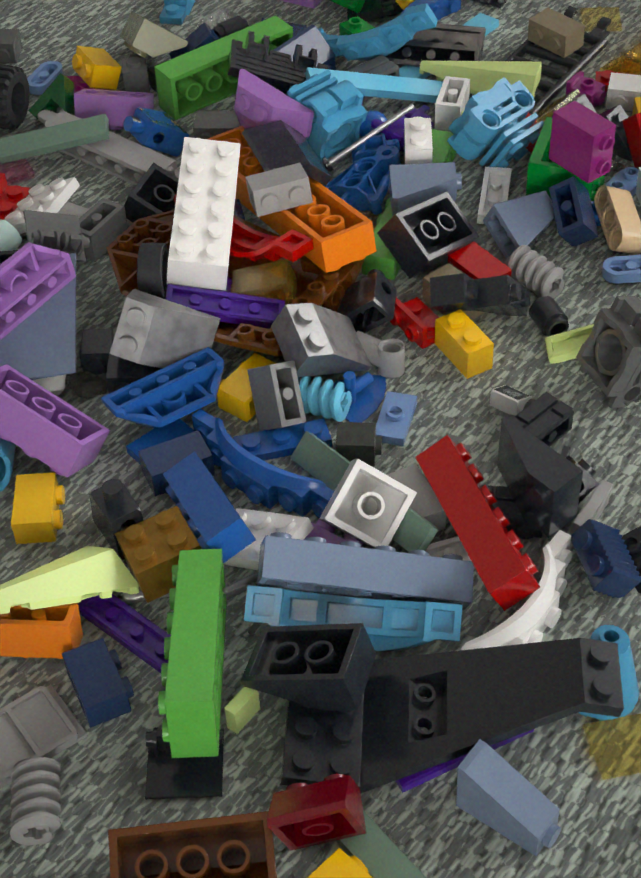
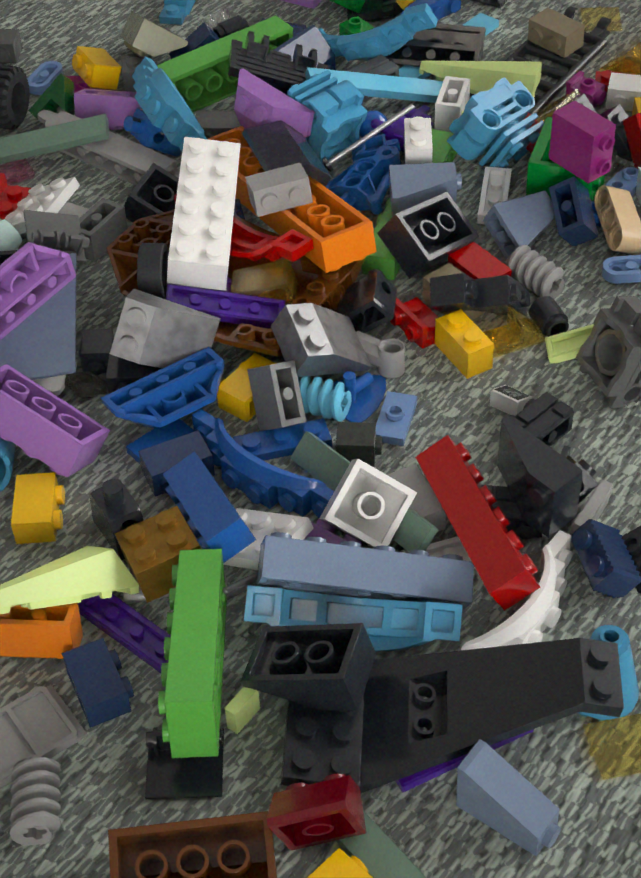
(164, 104): none -> dark azure piece
(516, 335): none -> clear yellow slope

